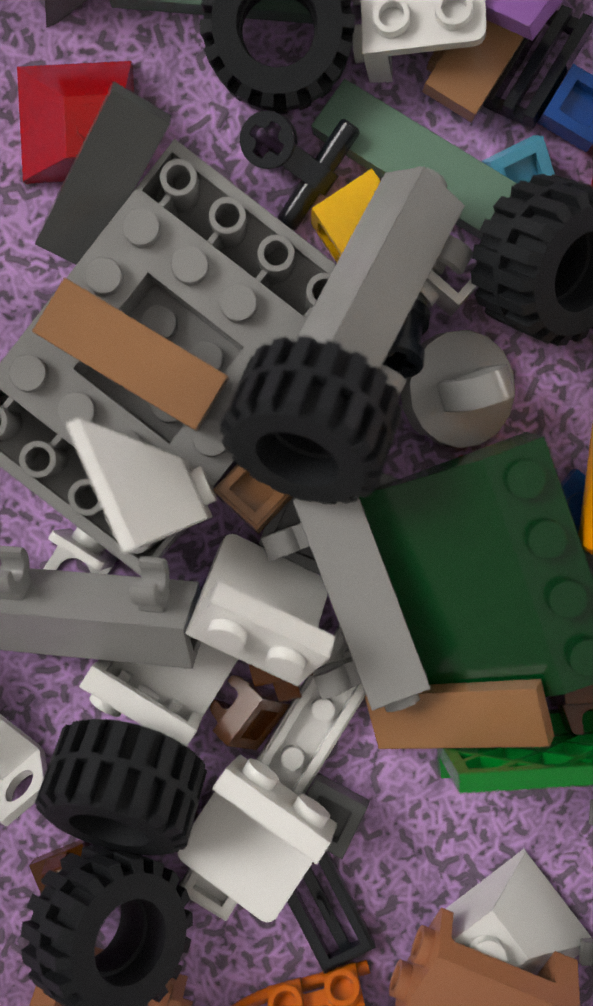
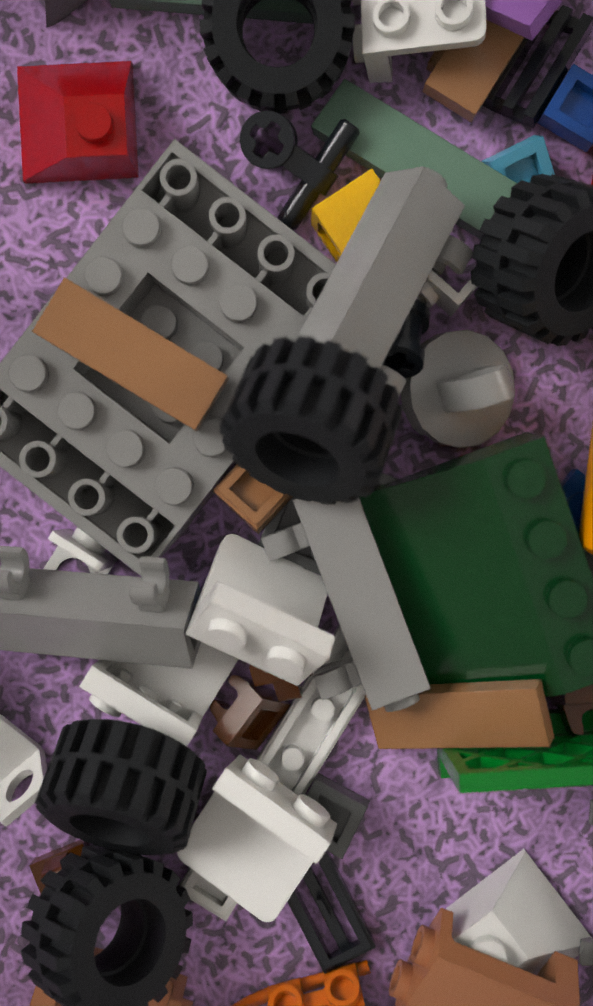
(103, 172): dark grey tile -> none
(140, 486): white slope -> none

